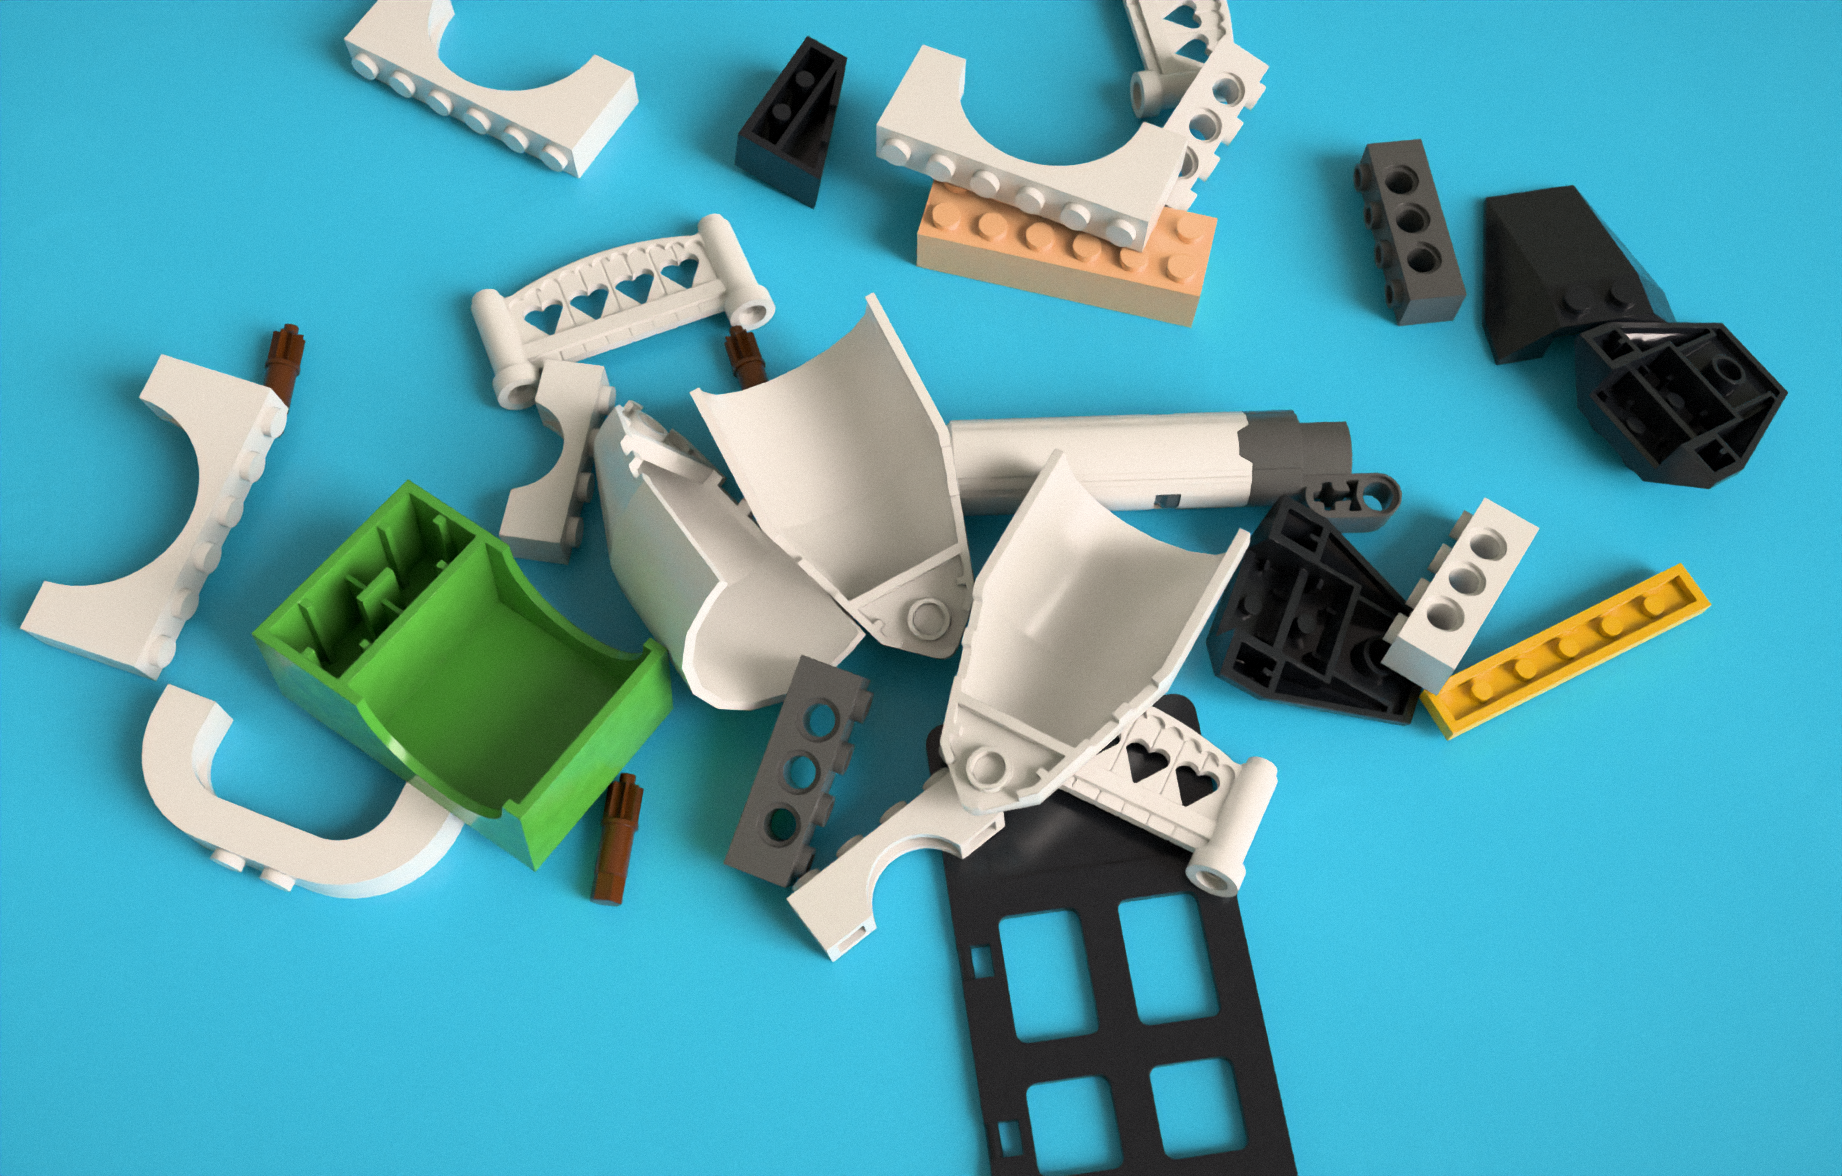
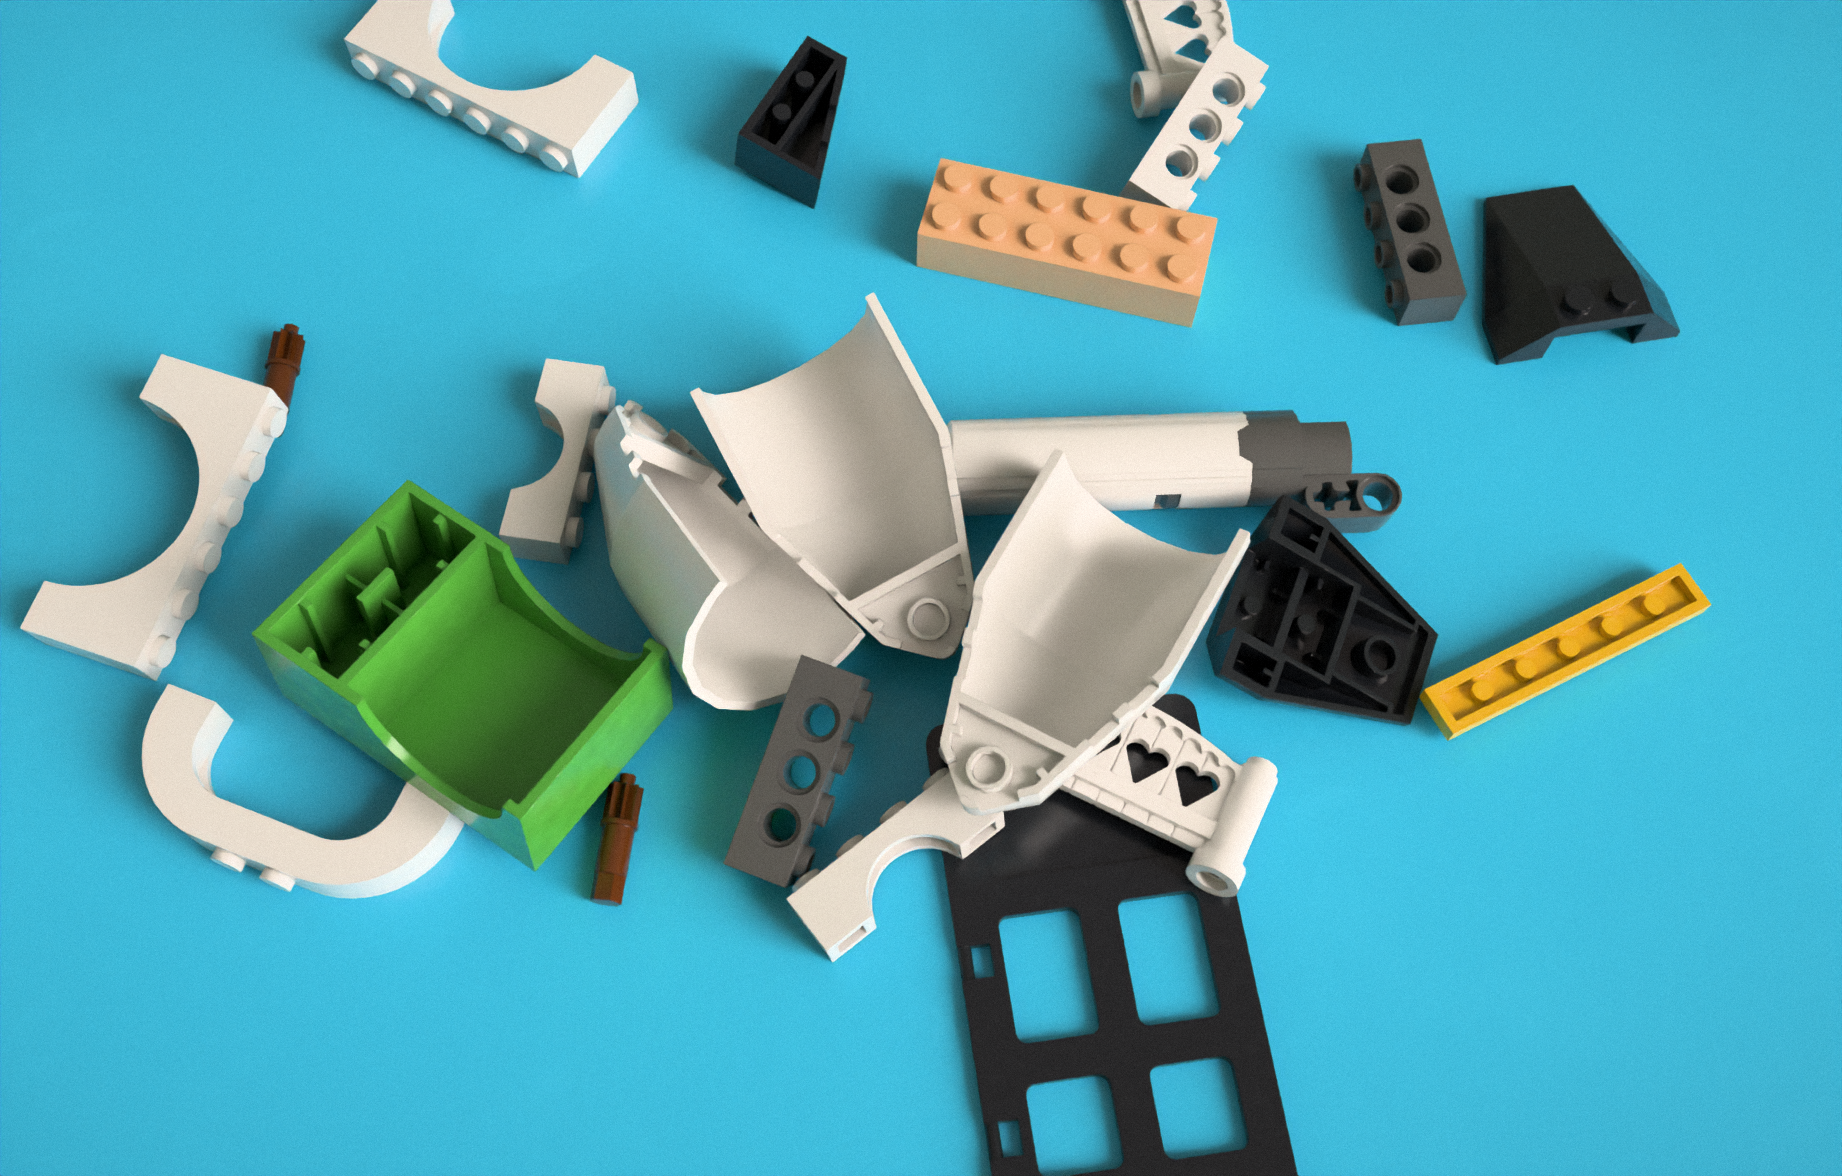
(720, 285): white piece -> none
(745, 358): reddish brown piece -> none
(1105, 197): white arch -> none
(1459, 596): white brick -> none
(1675, 398): black wedge -> none

